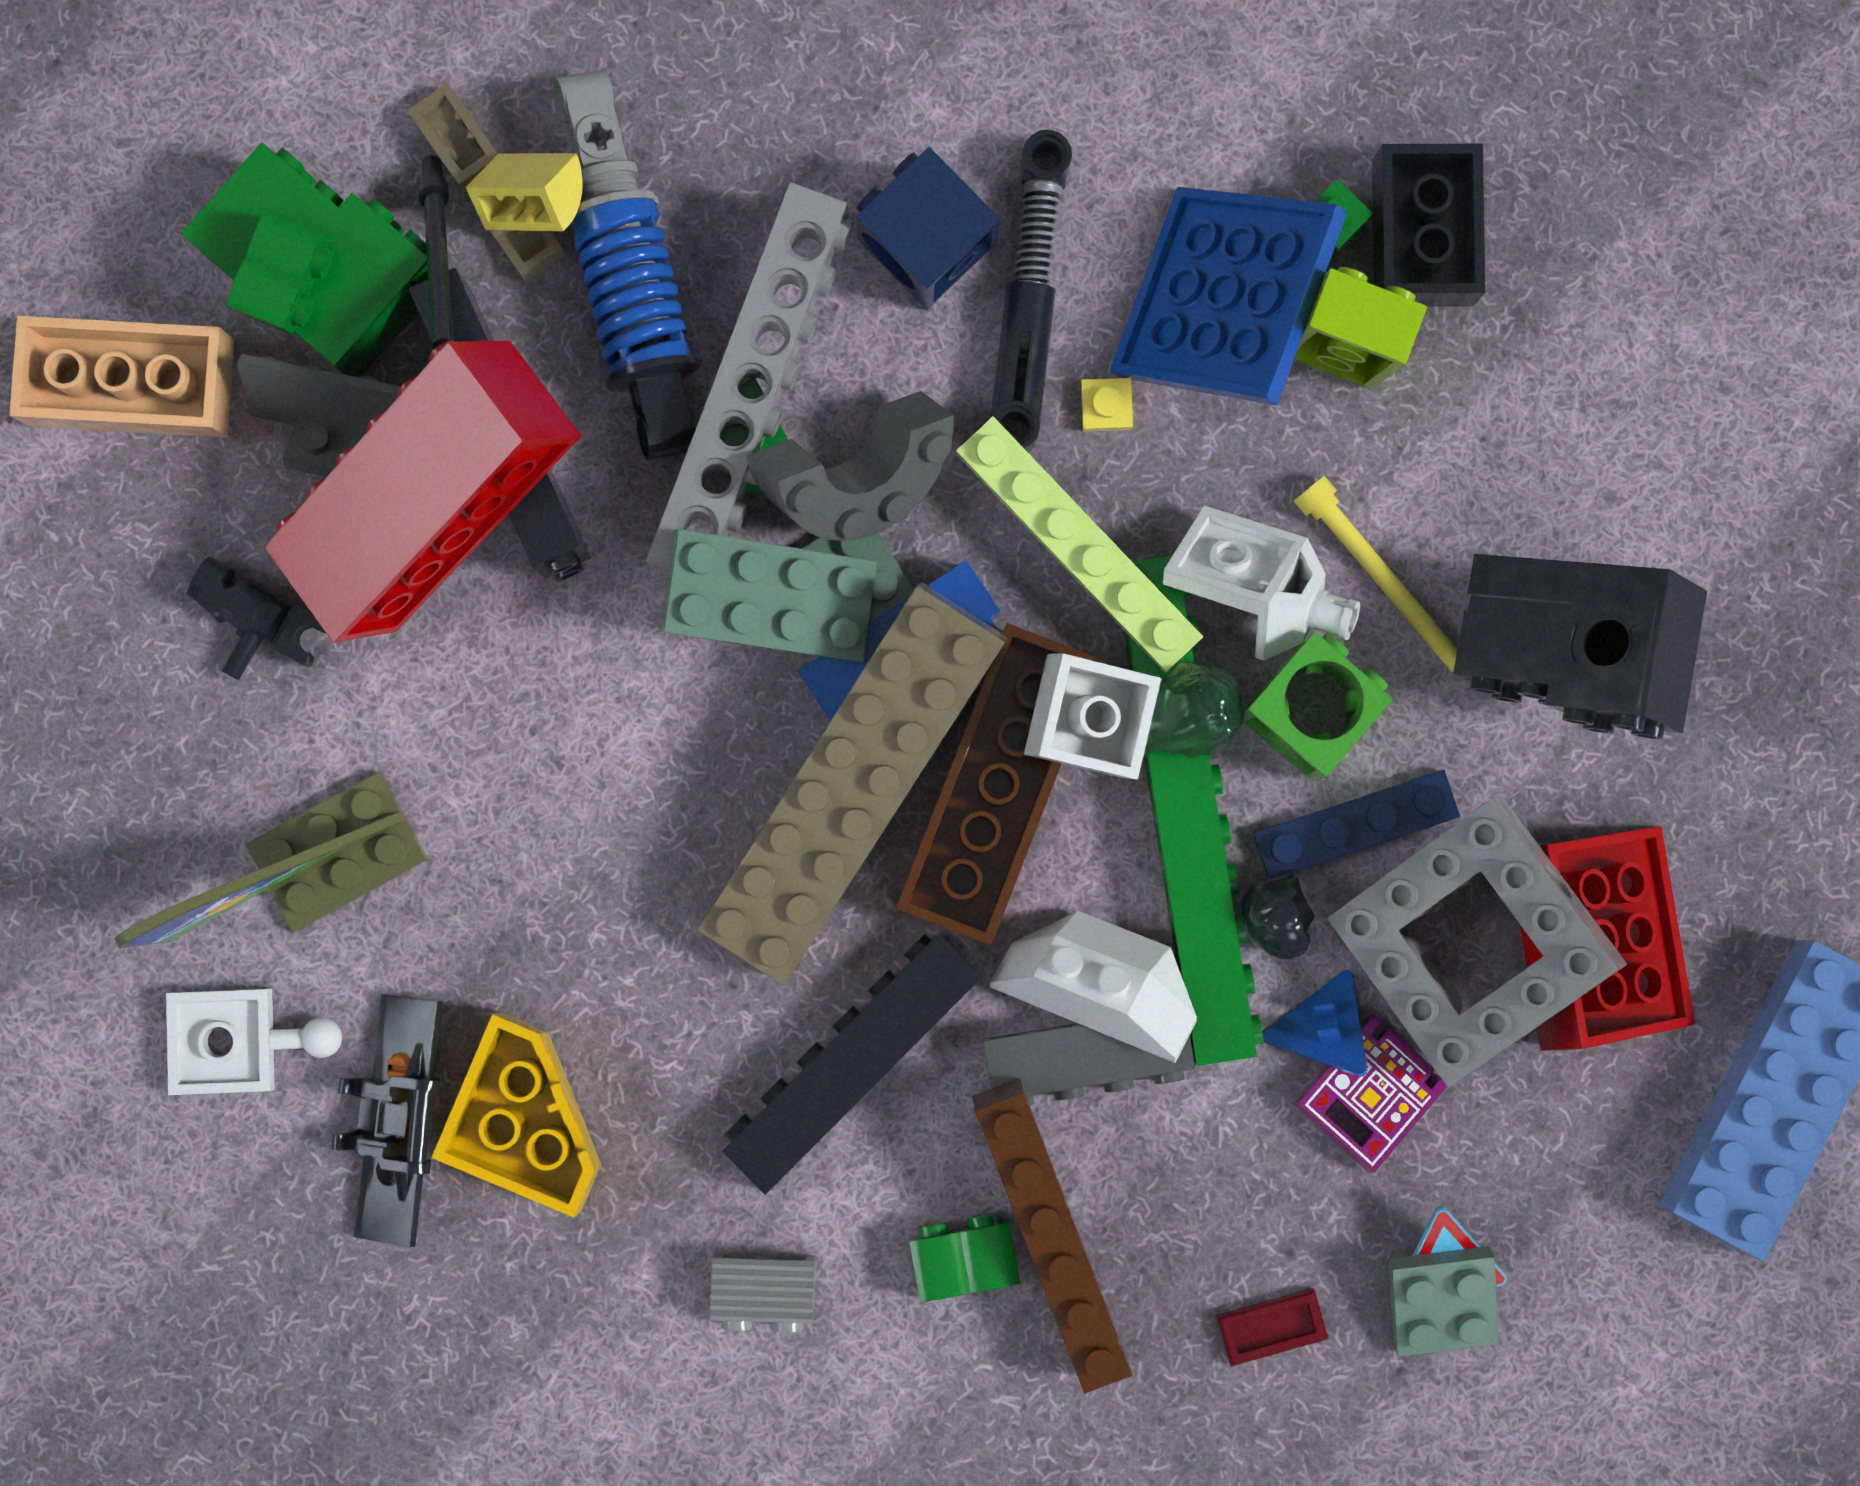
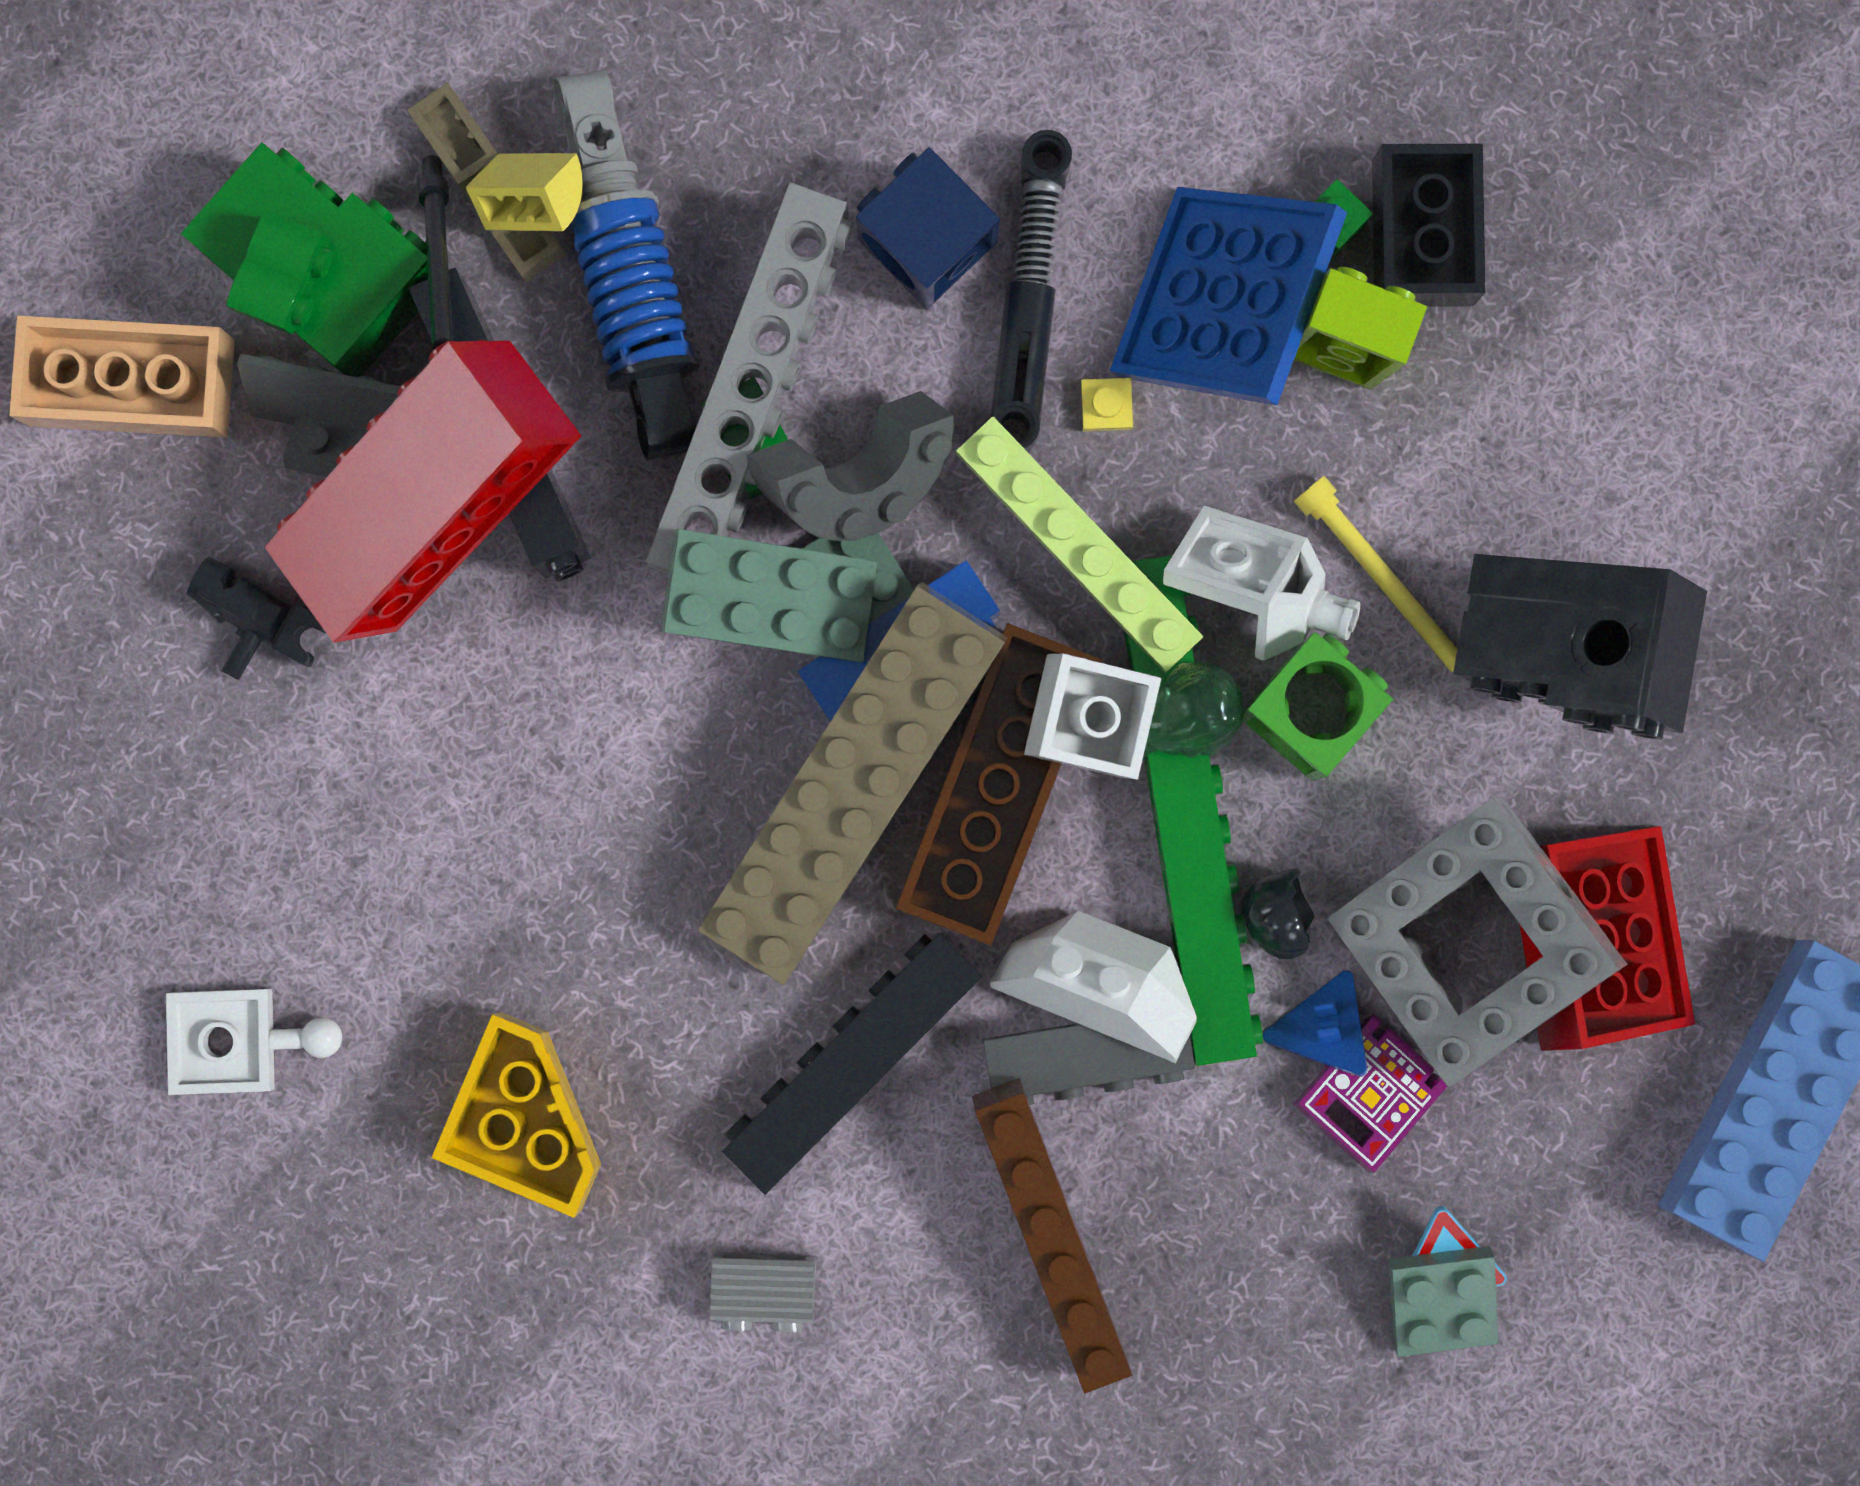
(306, 864): olive piece -> none
(394, 1119): black piece -> none
(964, 1258): green brick -> none
(1272, 1327): dark red tile -> none
(1357, 824): dark blue plate -> none

